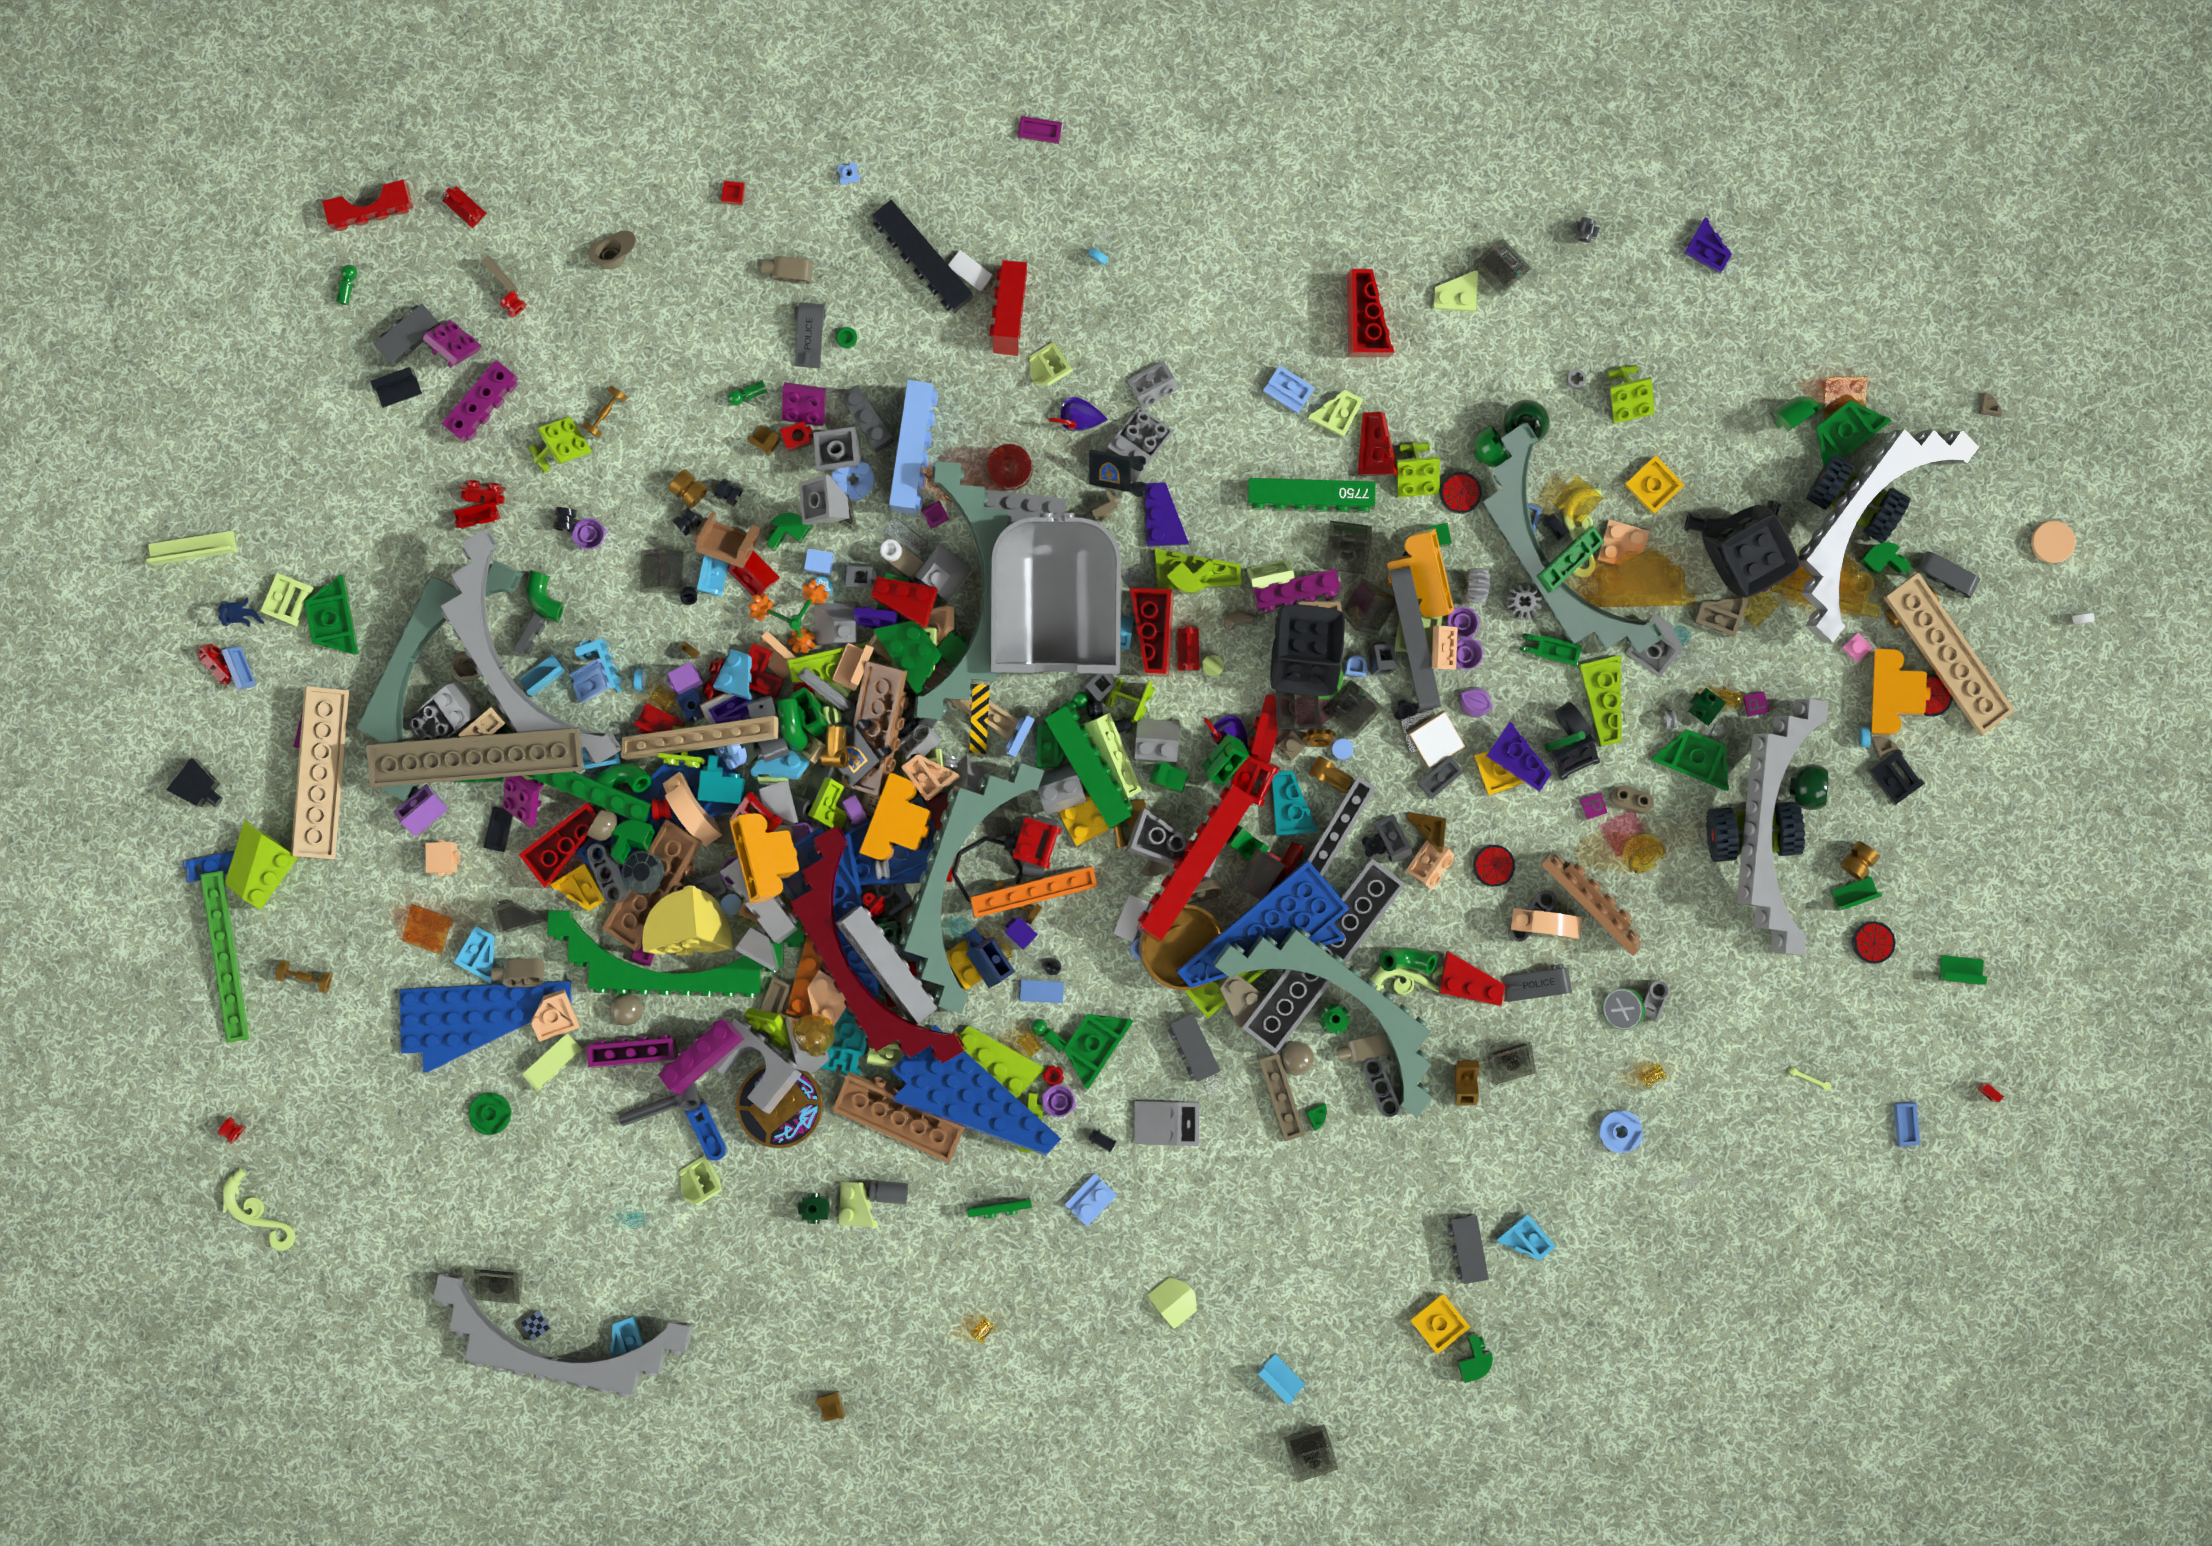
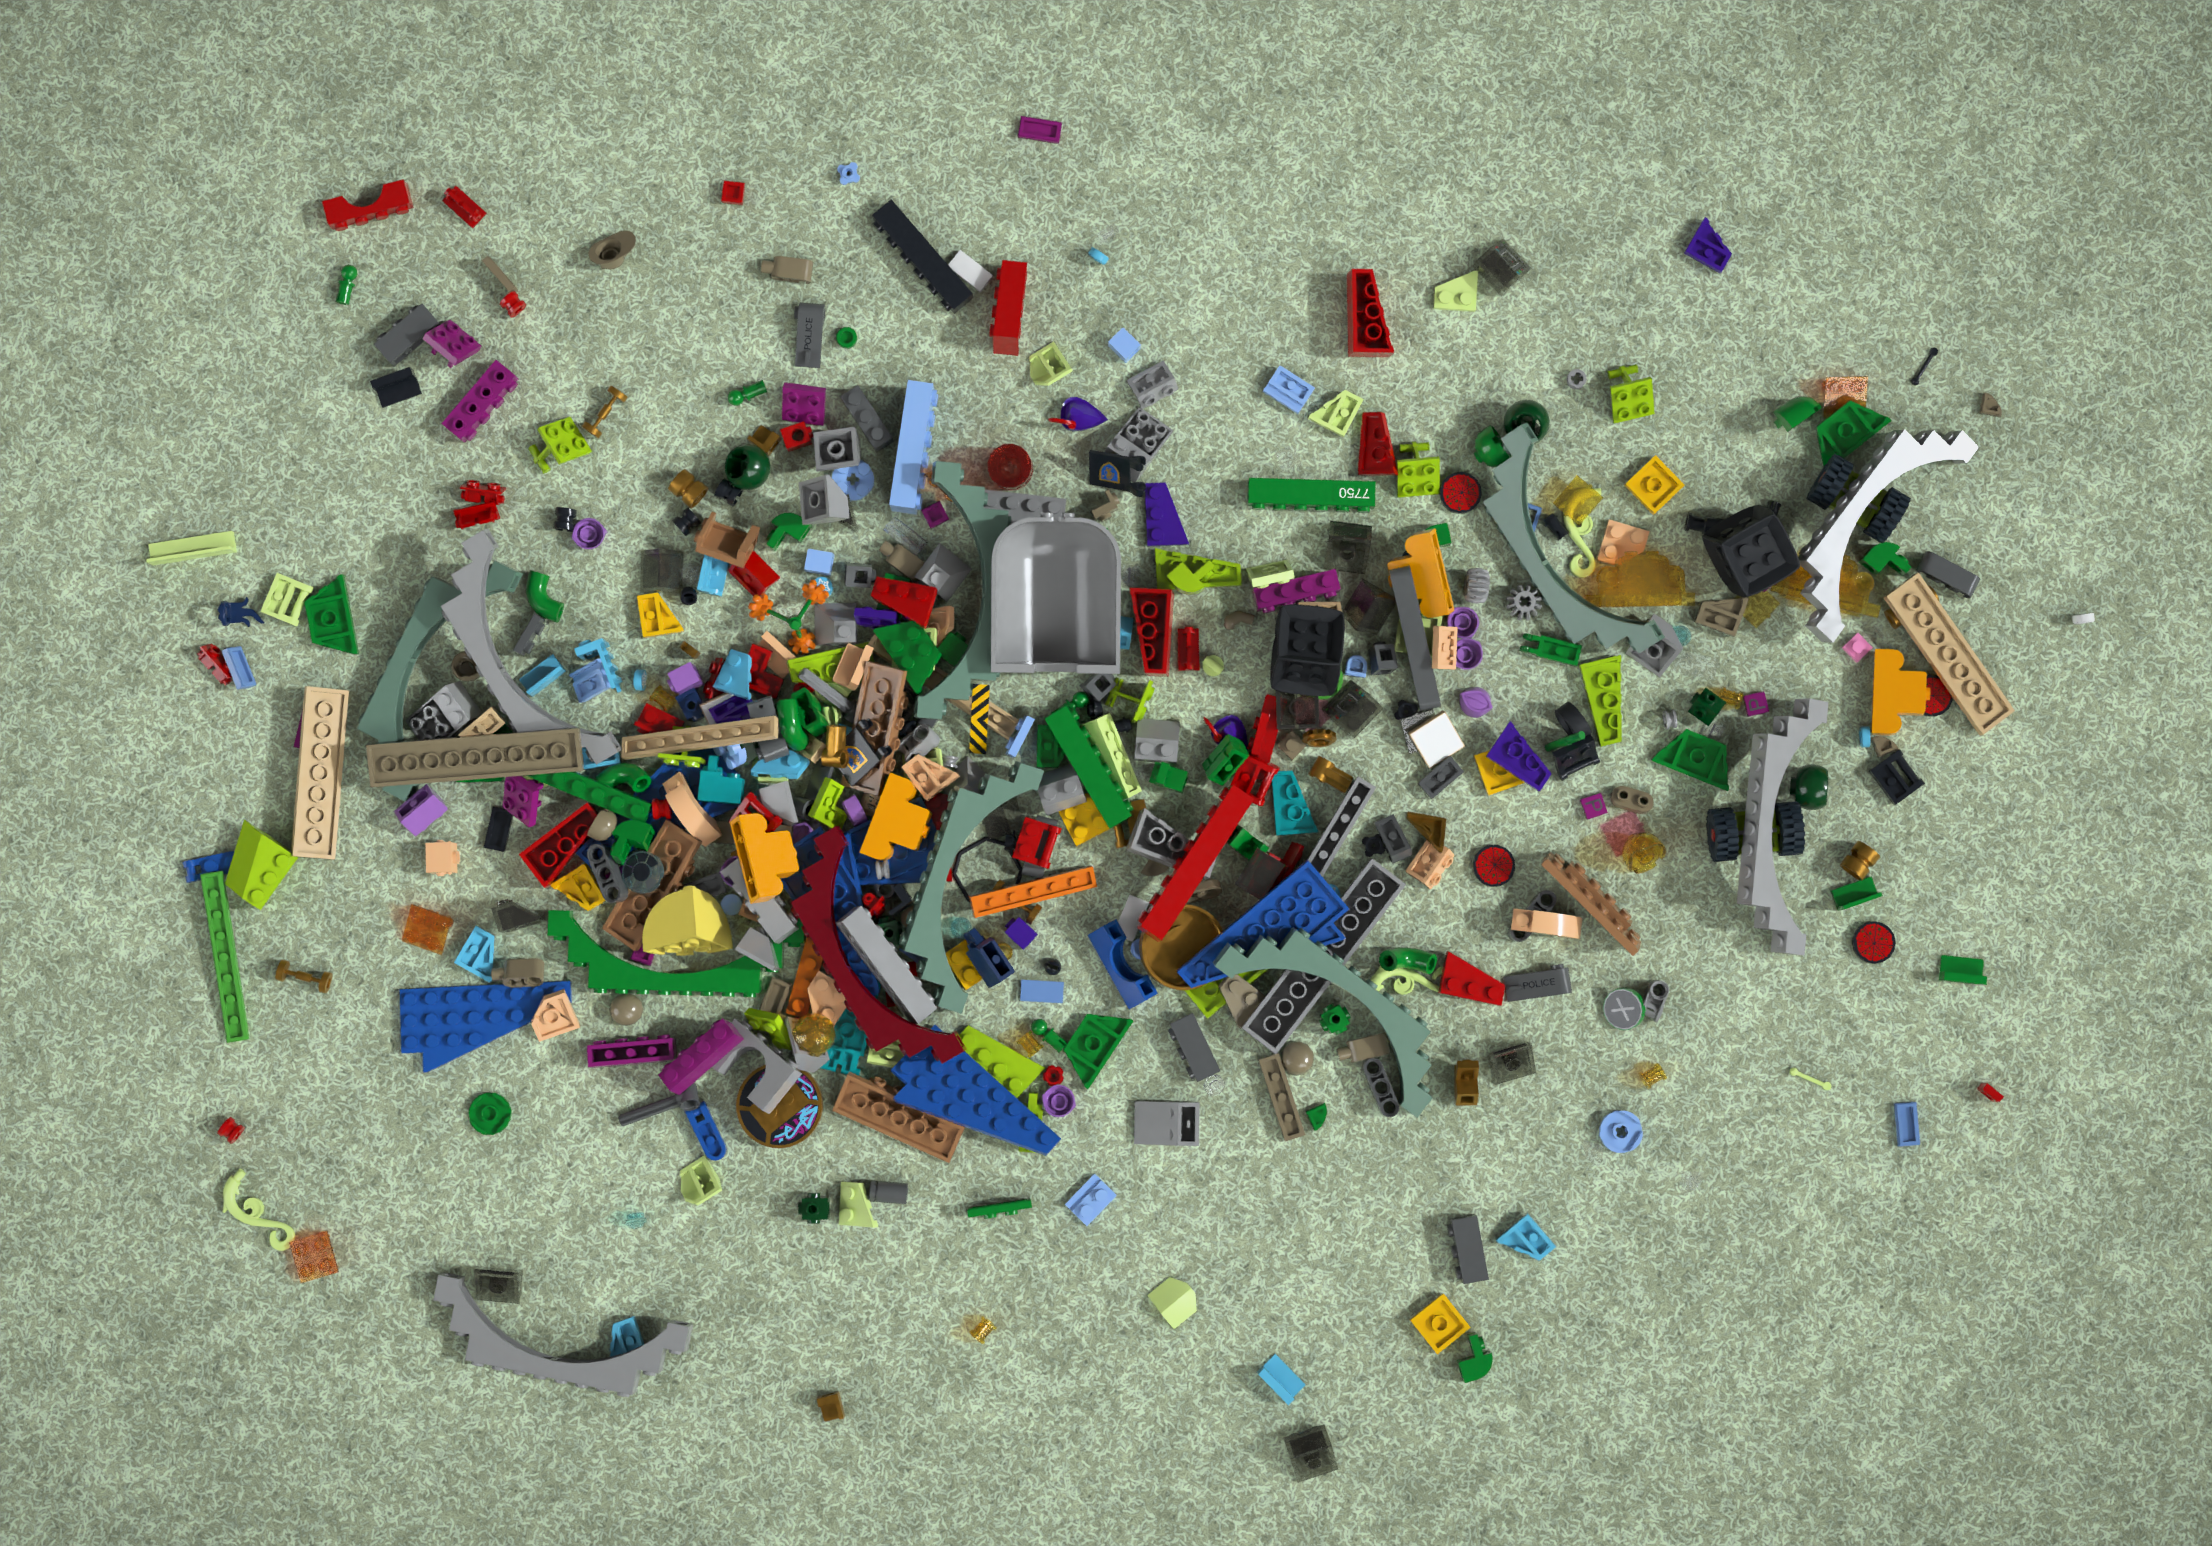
(196, 785): black torso -> none
(314, 1257): none -> clear orange hinge
(535, 1325): tile -> none
(555, 1058): yellowish green beam -> none
(656, 616): none -> yellow wing
(747, 467): none -> dark green wheel
(891, 550): white tile -> none
(1102, 1140): black pin -> none
(1109, 945): none -> blue arch
(1124, 345): none -> light blue panel
(1342, 749): light blue tile -> none
(1570, 559): green plate -> none
(1585, 230): dark grey gear -> none
(1933, 352): none -> black hinge
(2053, 542): light nougat tile -> none

